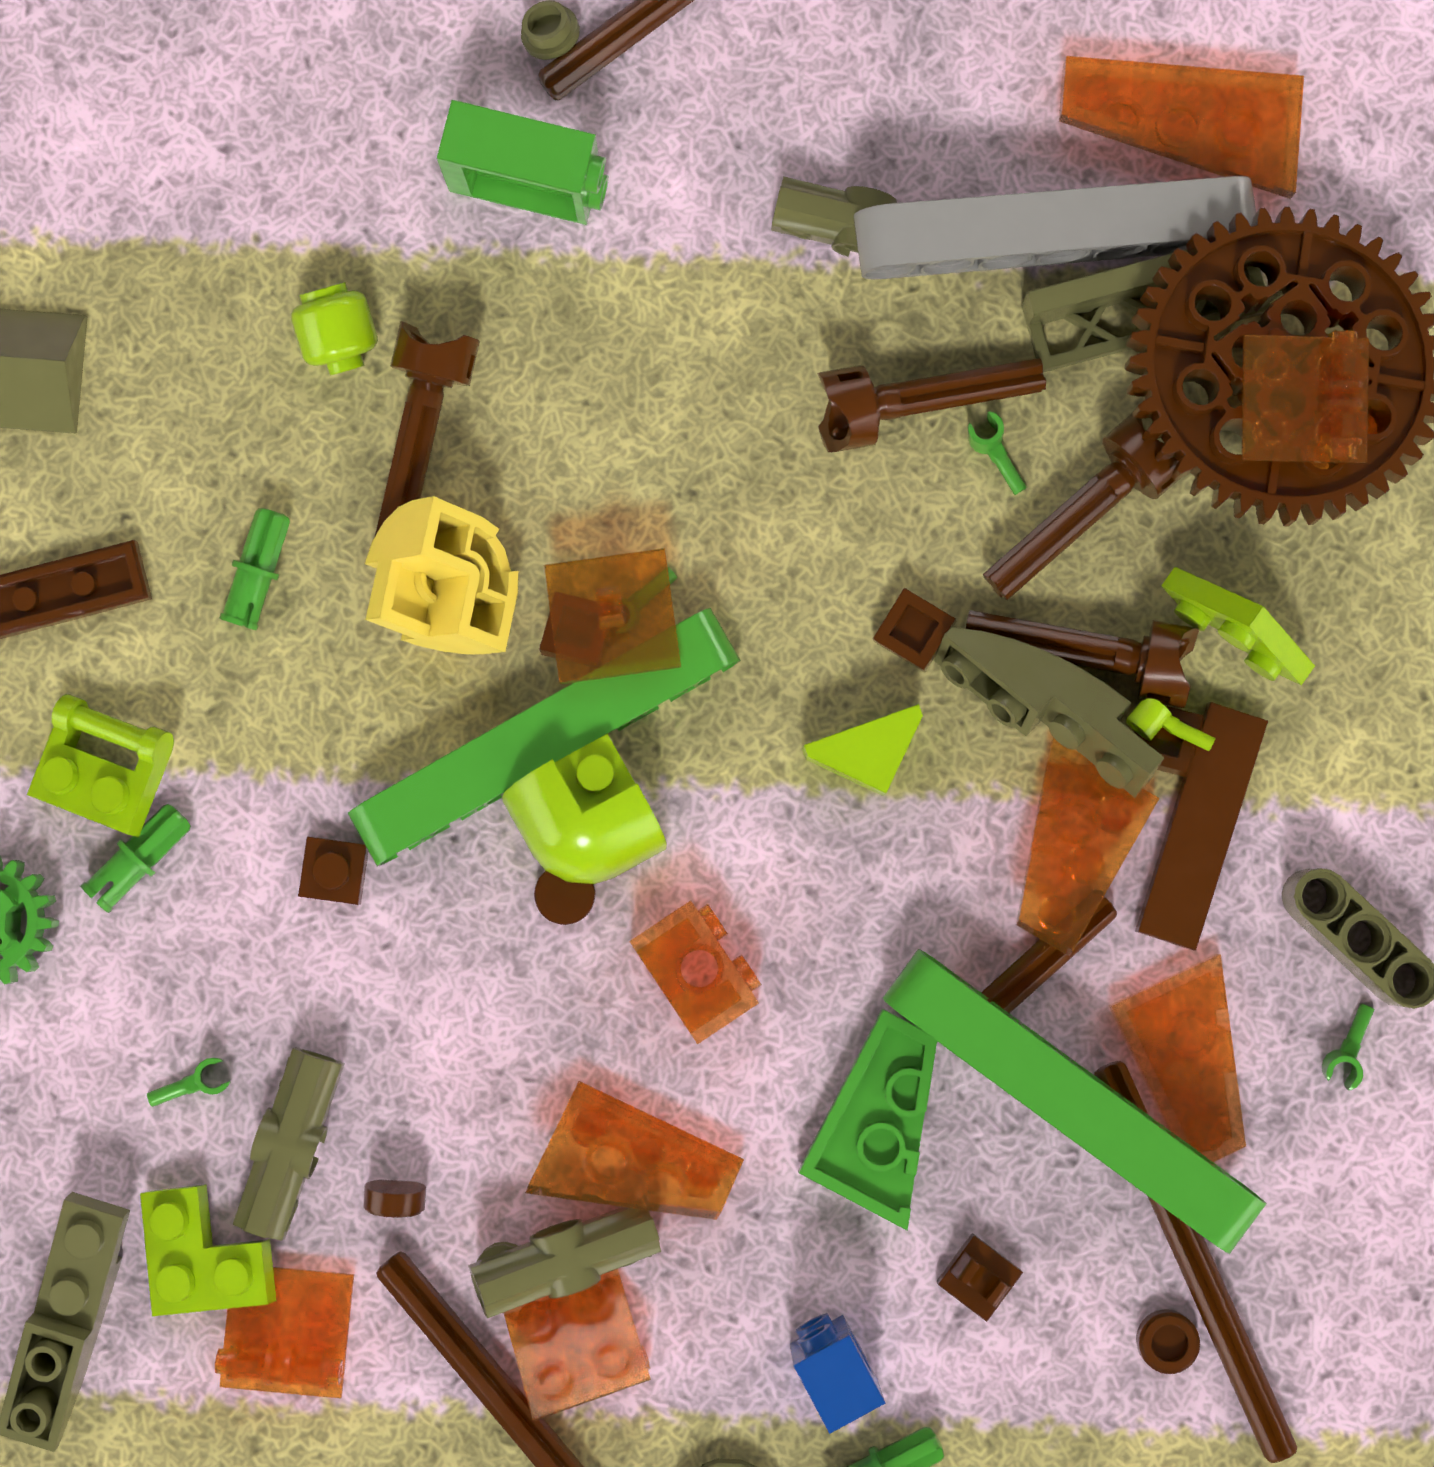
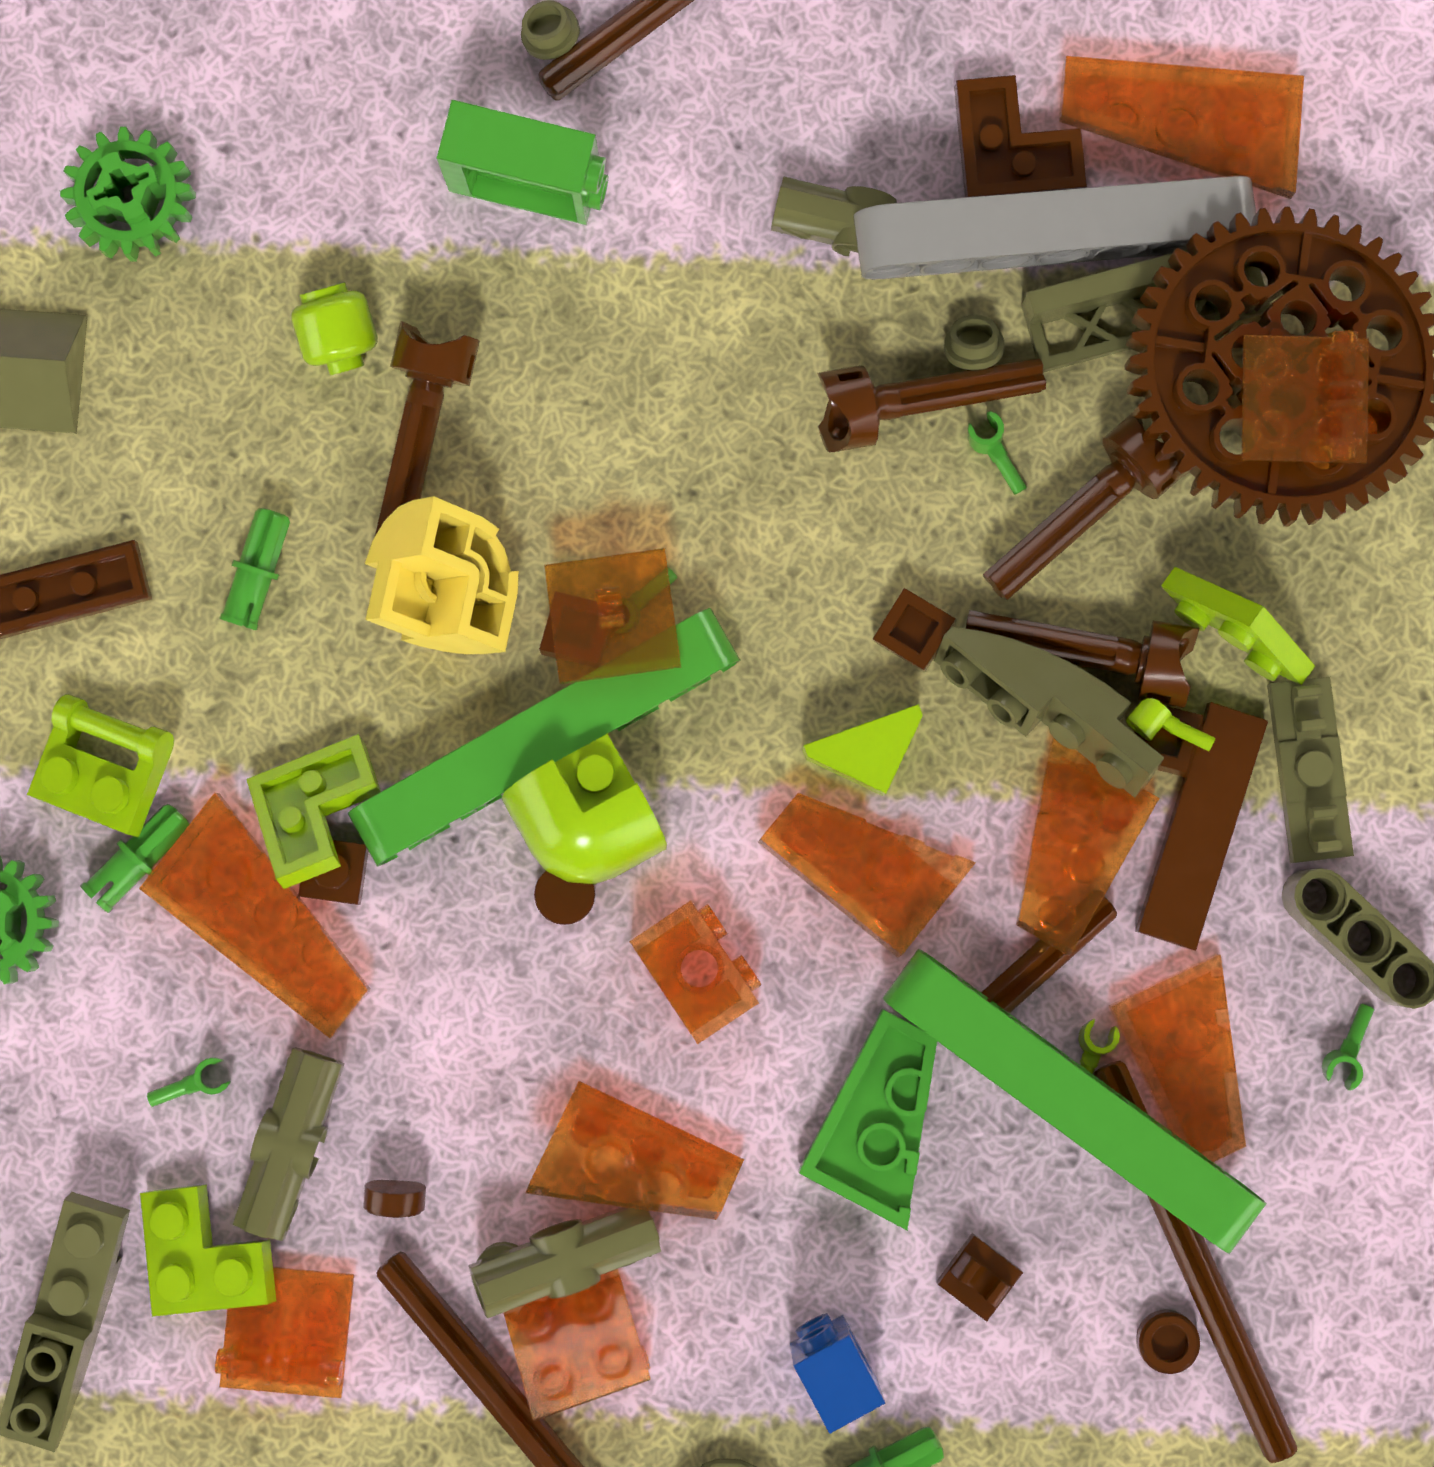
(149, 185): none -> bright green gear
(229, 896): none -> clear orange wing
(296, 799): none -> lime plate
(870, 874): none -> clear orange wing
(974, 343): none -> olive plate
(999, 156): none -> reddish brown plate
(1092, 1053): none -> lime hand
(1310, 770): none -> olive plate

